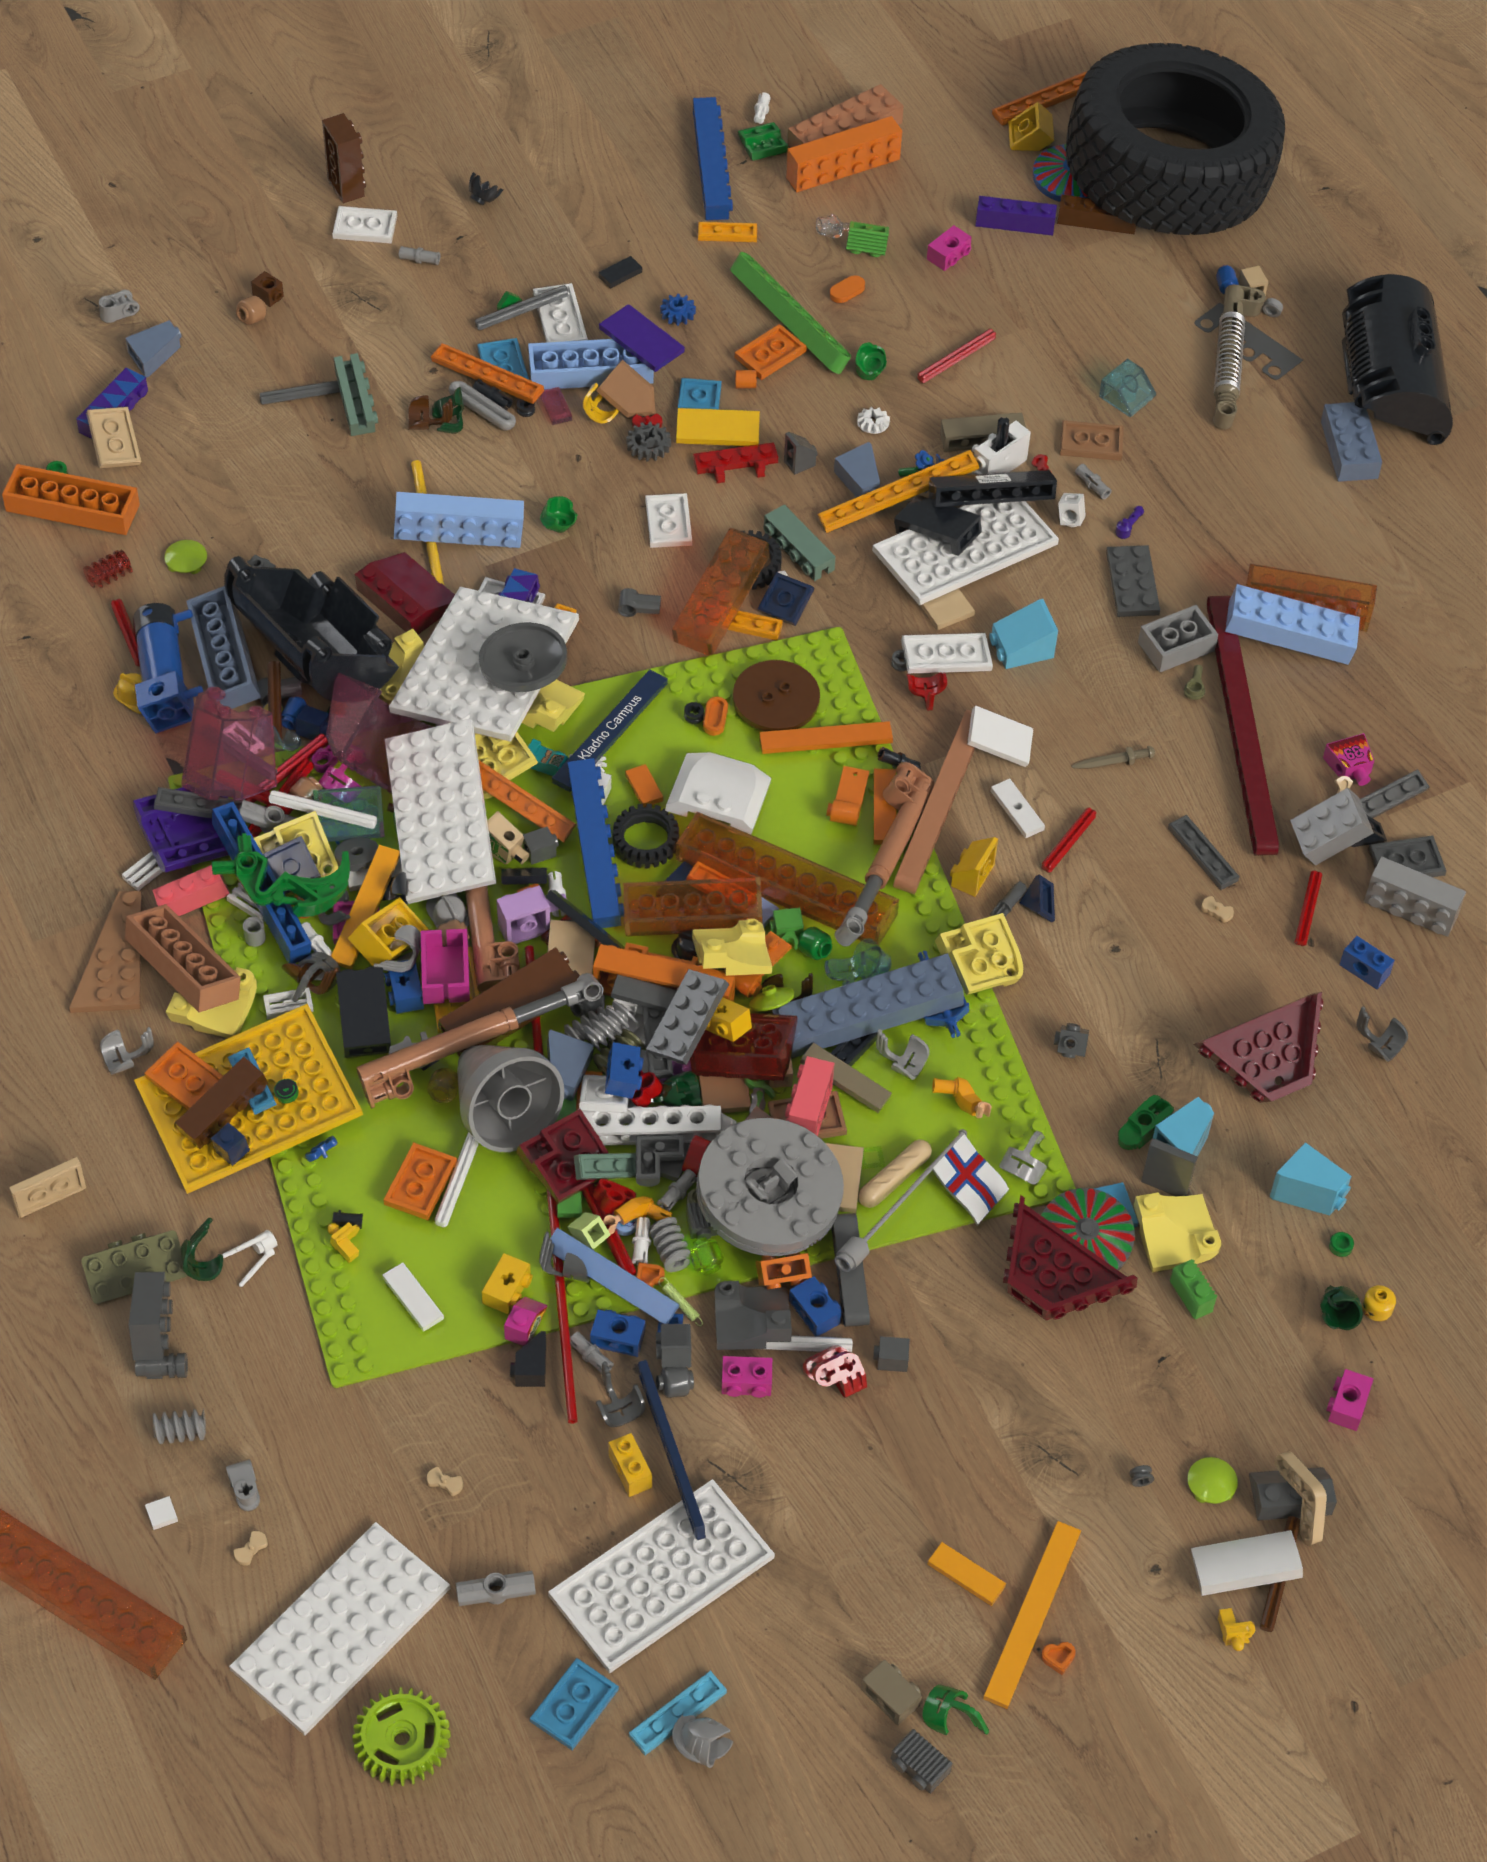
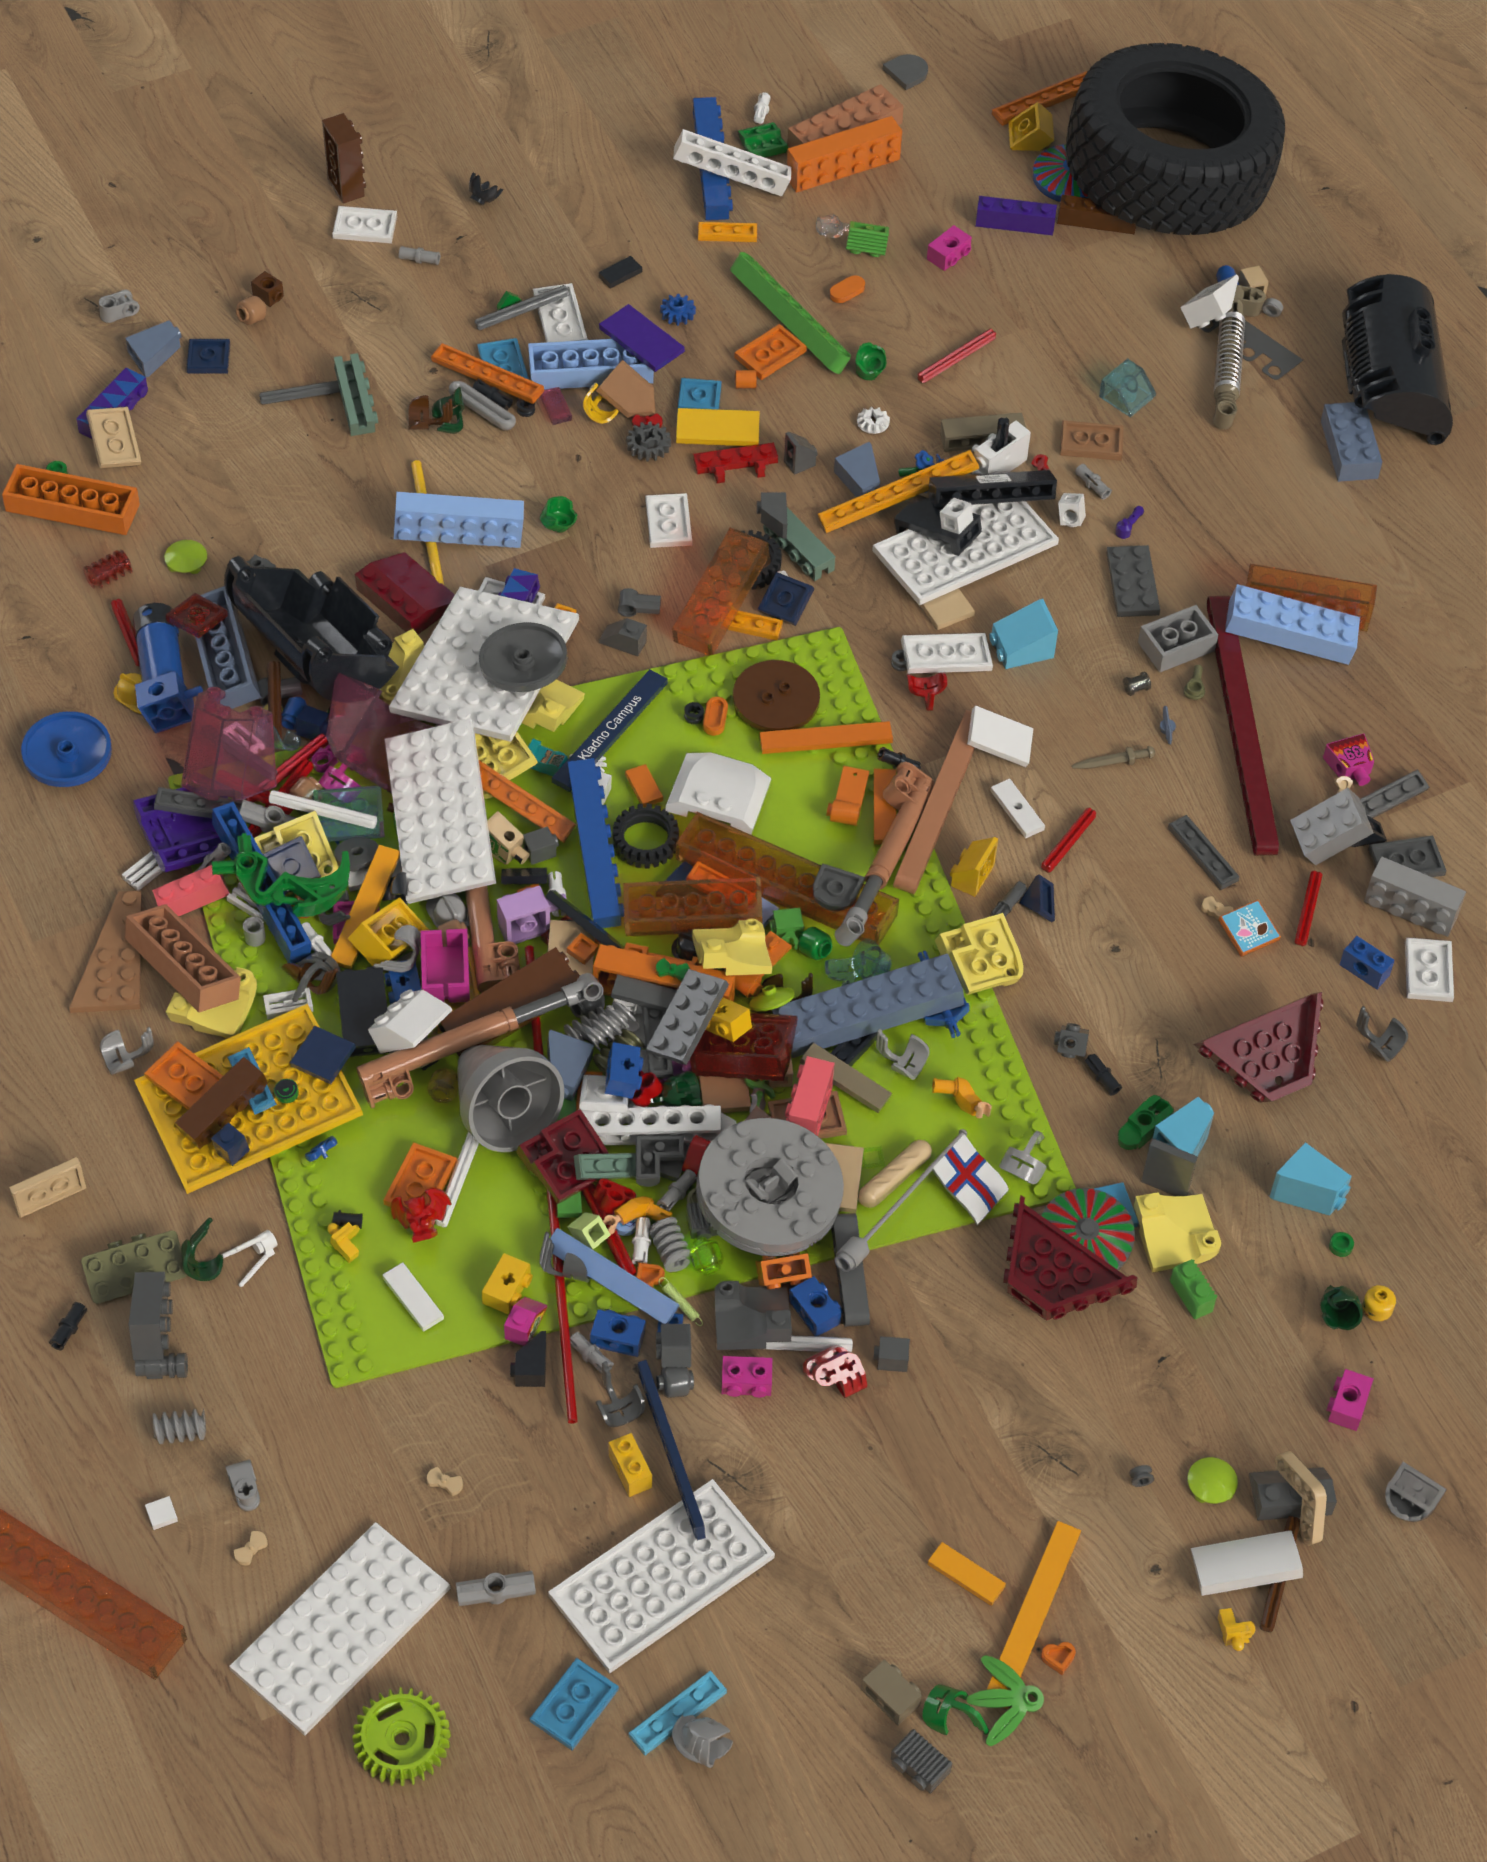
(66, 749): none -> blue dish
(68, 1326): none -> black pin
(196, 615): none -> clear red tile
(208, 356): none -> dark blue tile
(218, 854): none -> light grey pin
(322, 1055): none -> dark blue tile
(408, 1021): none -> white slope
(421, 1216): none -> red animal
(582, 948): none -> orange tile
(625, 636): none -> dark grey slope
(664, 968): none -> green piece
(732, 162): none -> white brick
(773, 512): none -> dark grey slope
(836, 888): none -> dark grey tile
(907, 70): none -> dark grey tile
(956, 516): none -> white brick
(997, 1698): none -> bright green plant
(1103, 1074): none -> black axle
(1137, 683): none -> clear smoke bush
(1167, 726): none -> sand blue piece
(1210, 303): none -> white slope
(1249, 928): none -> tile
(1412, 1494): none -> dark grey slope
(1429, 969): none -> white tile

